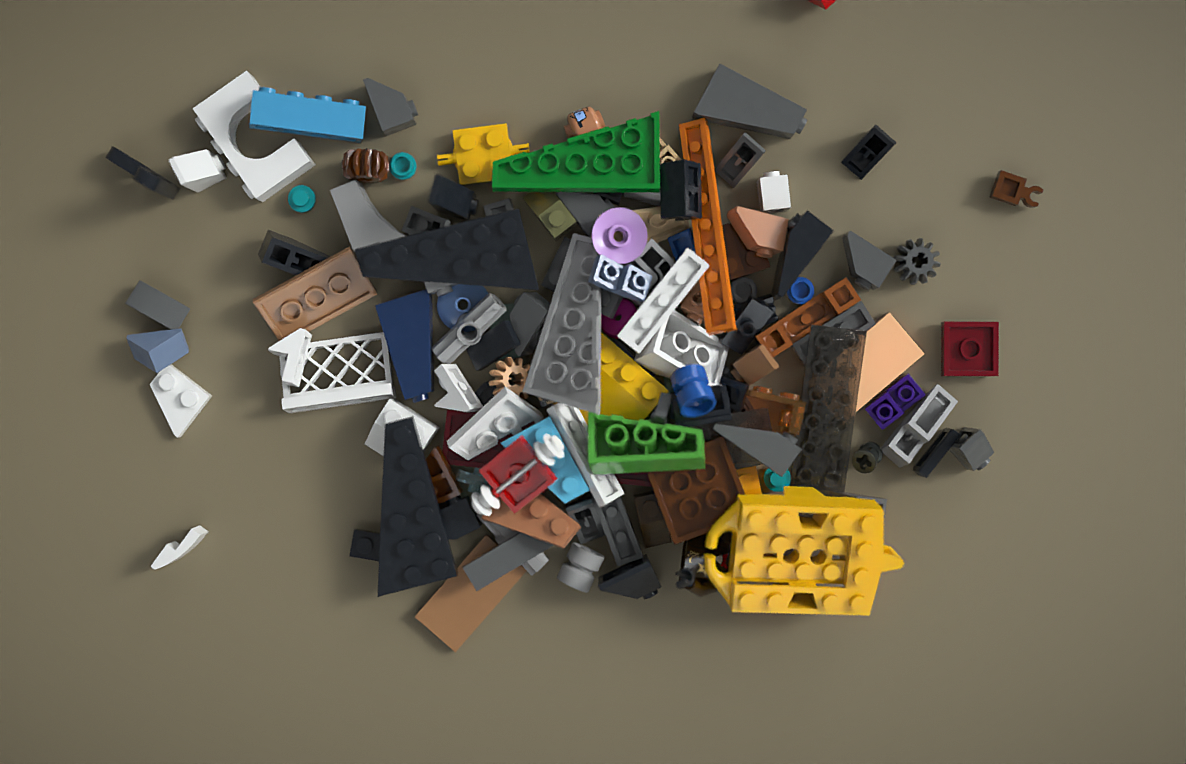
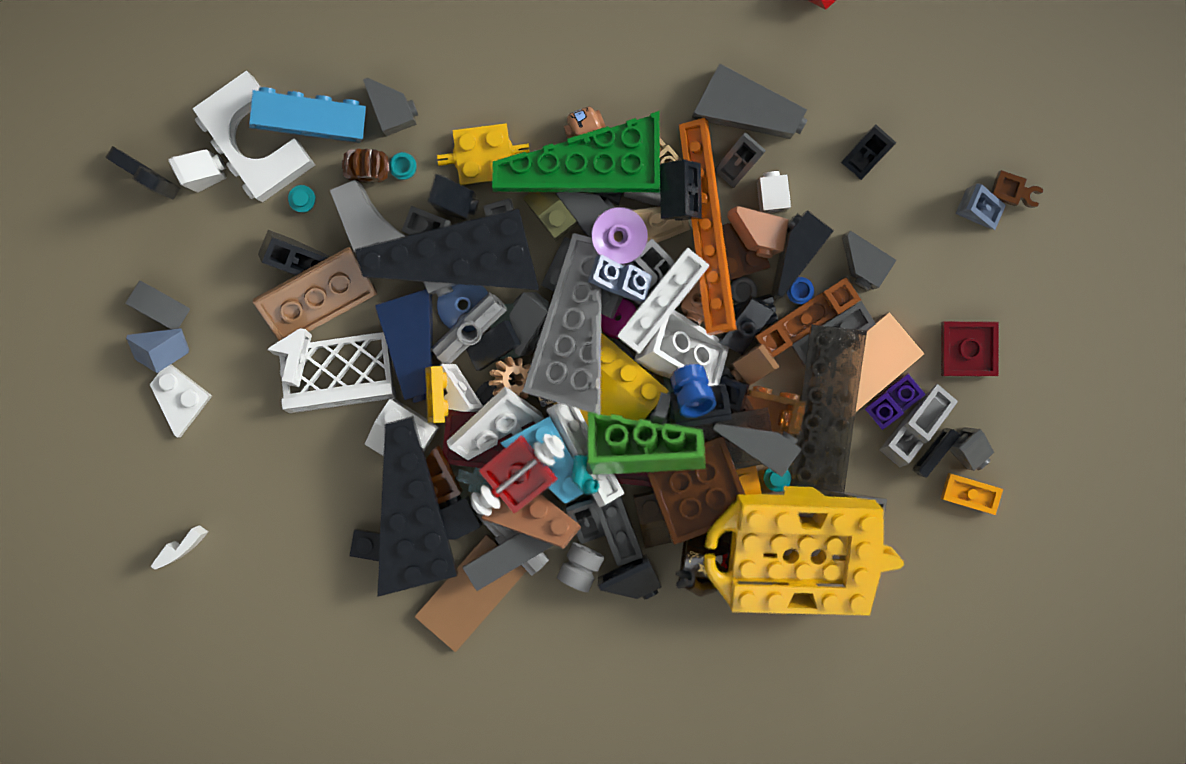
(436, 405): none -> yellow plate
(581, 477): none -> teal arm
(682, 241): blue tile -> none
(860, 457): pearl dark grey bush -> none
(927, 261): dark grey gear -> none
(971, 493): none -> light orange plate
(981, 206): none -> sand blue slope

